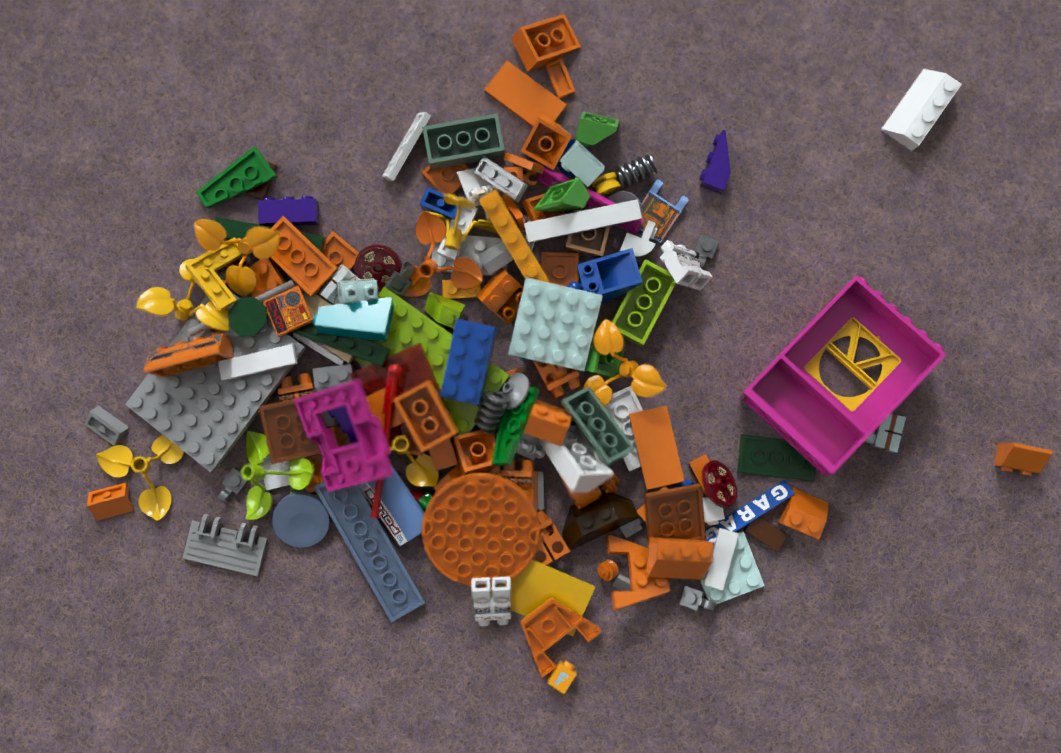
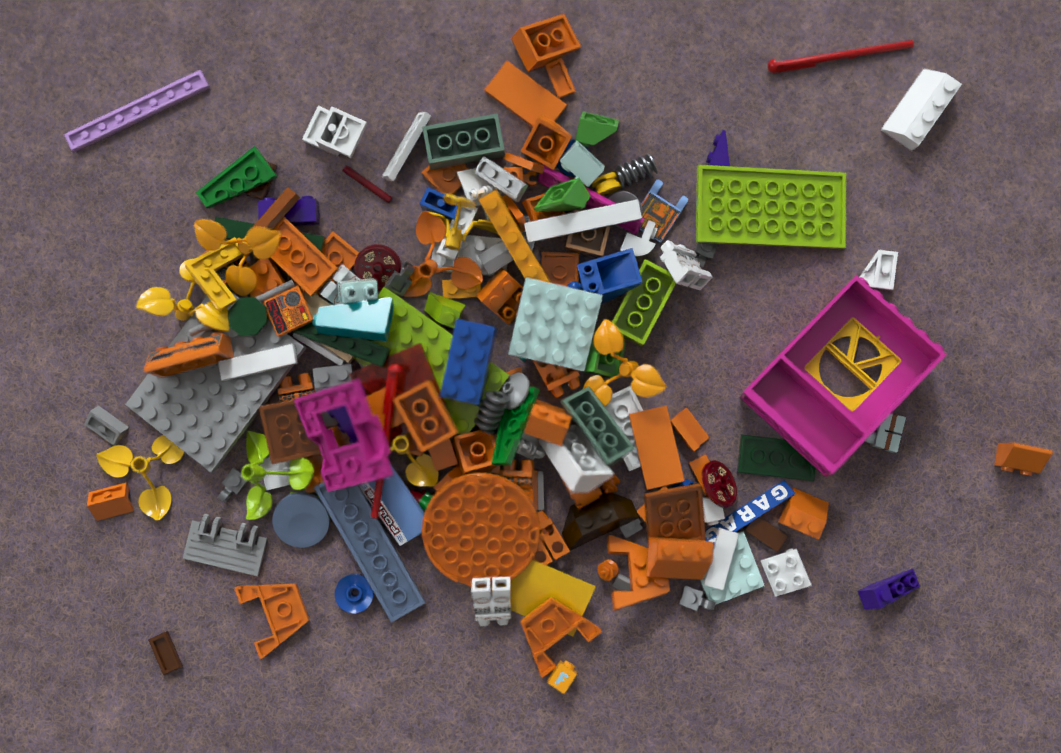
(136, 111): none -> lavender tile
(165, 653): none -> reddish brown tile
(278, 209): none -> dark orange tile
(282, 608): none -> orange wing
(334, 131): none -> white bracket
(344, 596): none -> blue dish
(367, 184): none -> dark red piece
(689, 429): none -> orange panel
(770, 207): none -> lime plate
(786, 572): none -> white hinge
(807, 62): none -> red bar
(881, 270): none -> white wing
(888, 590): none -> dark purple slope

